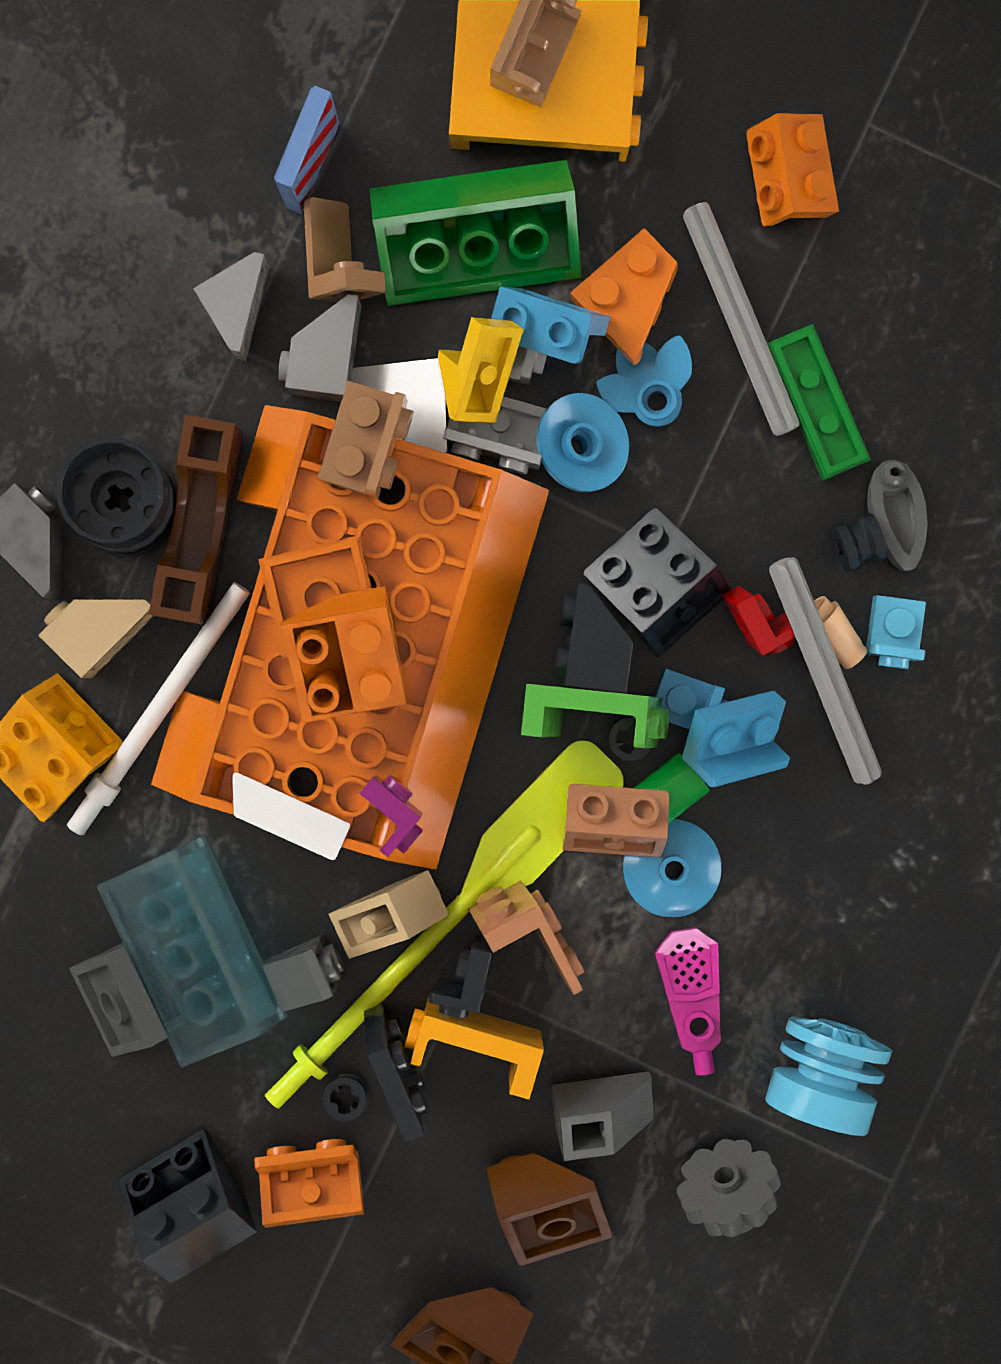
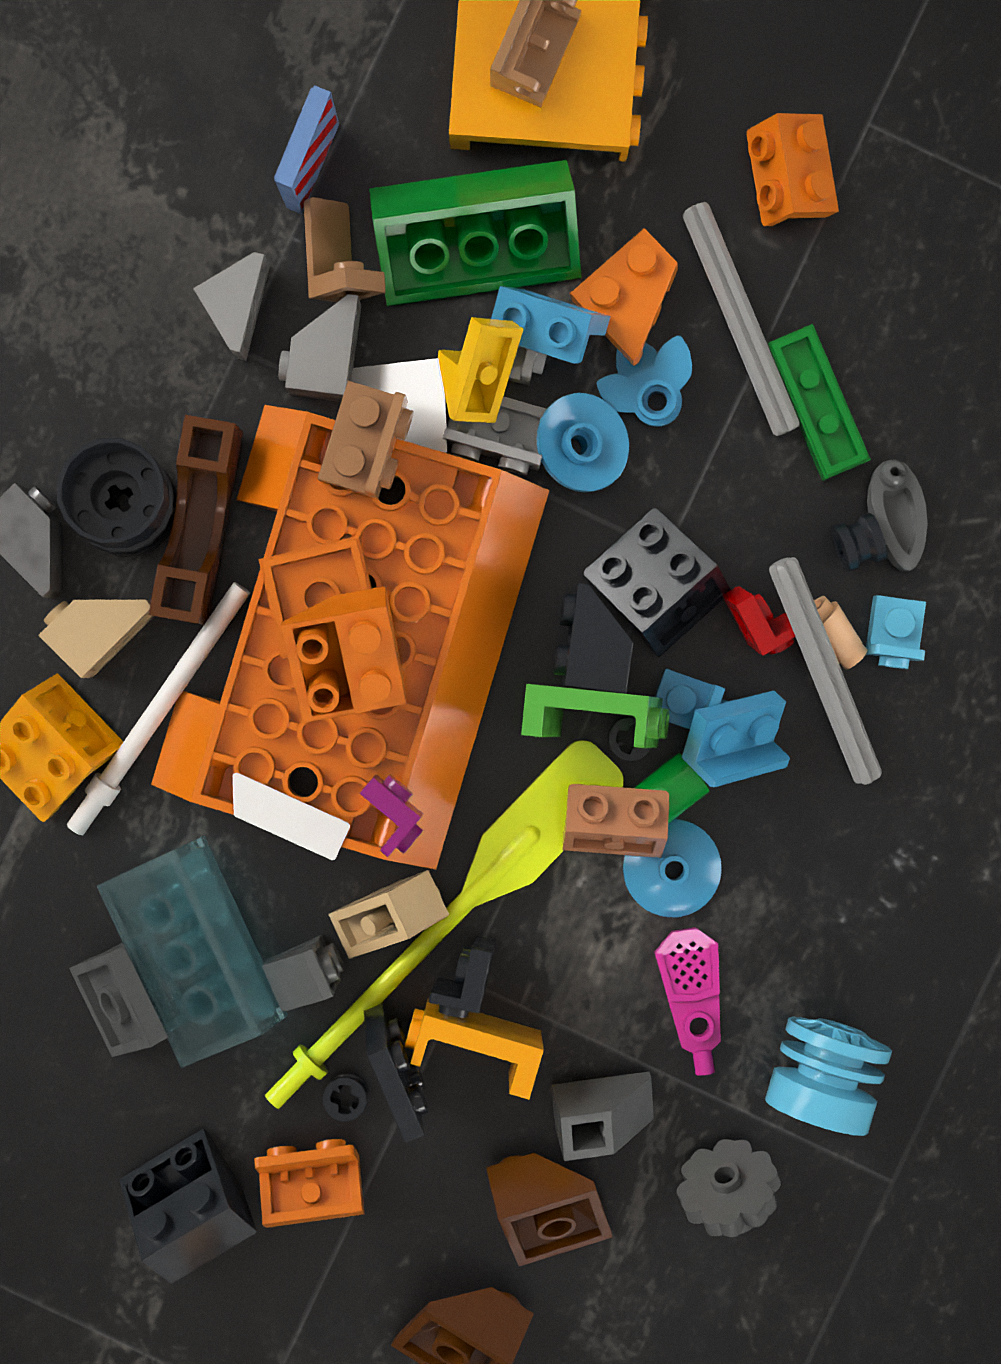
(513, 913): nougat bracket -> none

